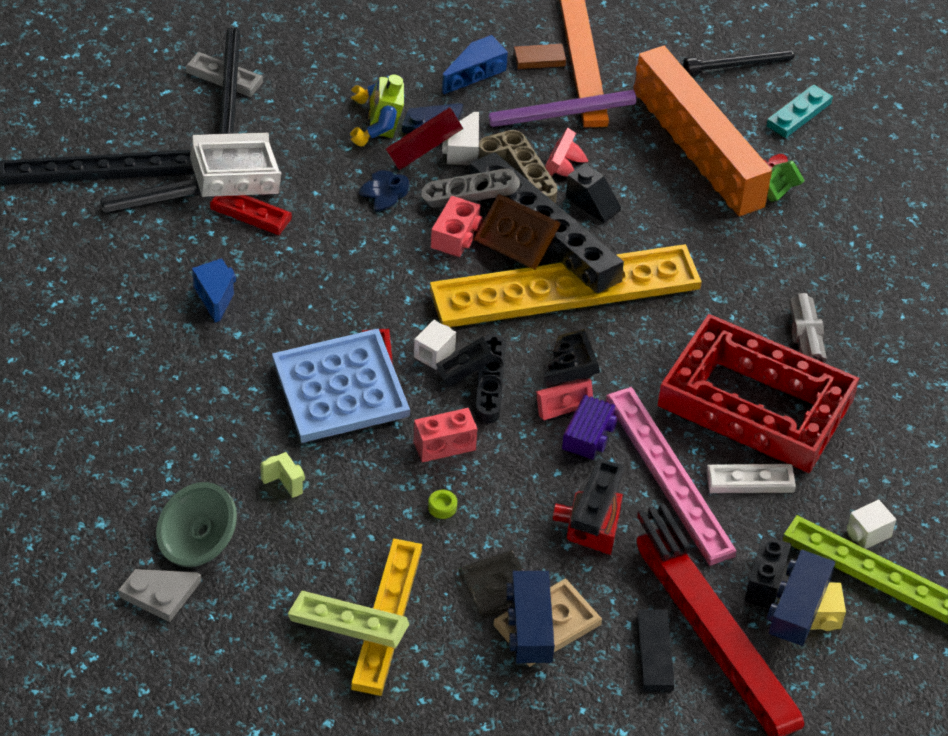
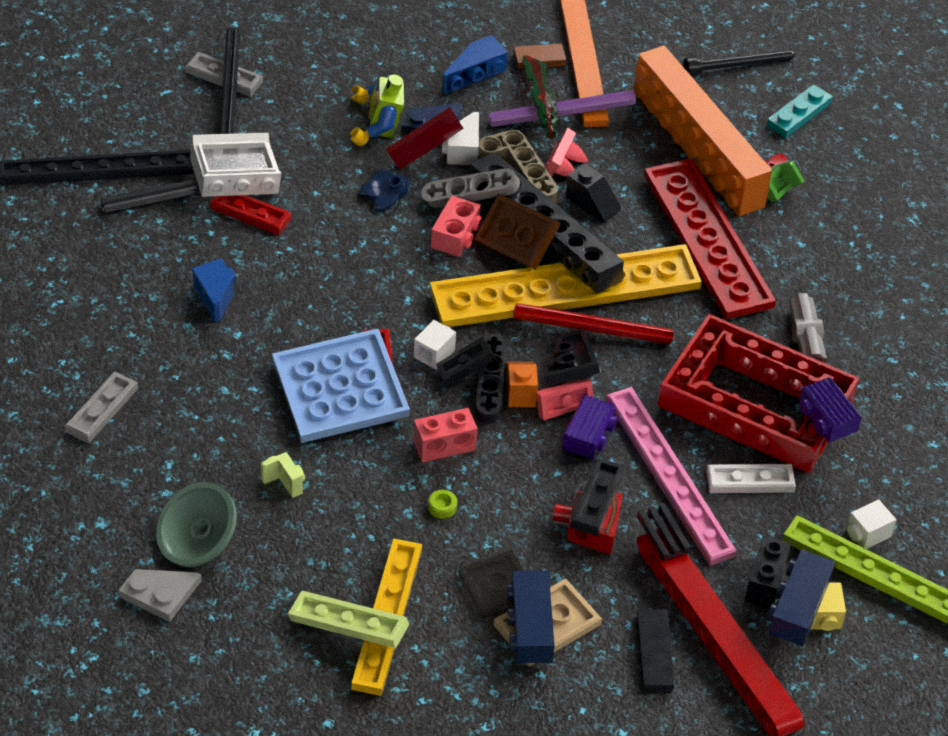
(101, 407): none -> light grey tile
(521, 384): none -> orange slope
(541, 96): none -> dark green sword
(593, 323): none -> red axle
(709, 239): none -> red plate
(829, 410): none -> dark purple brick

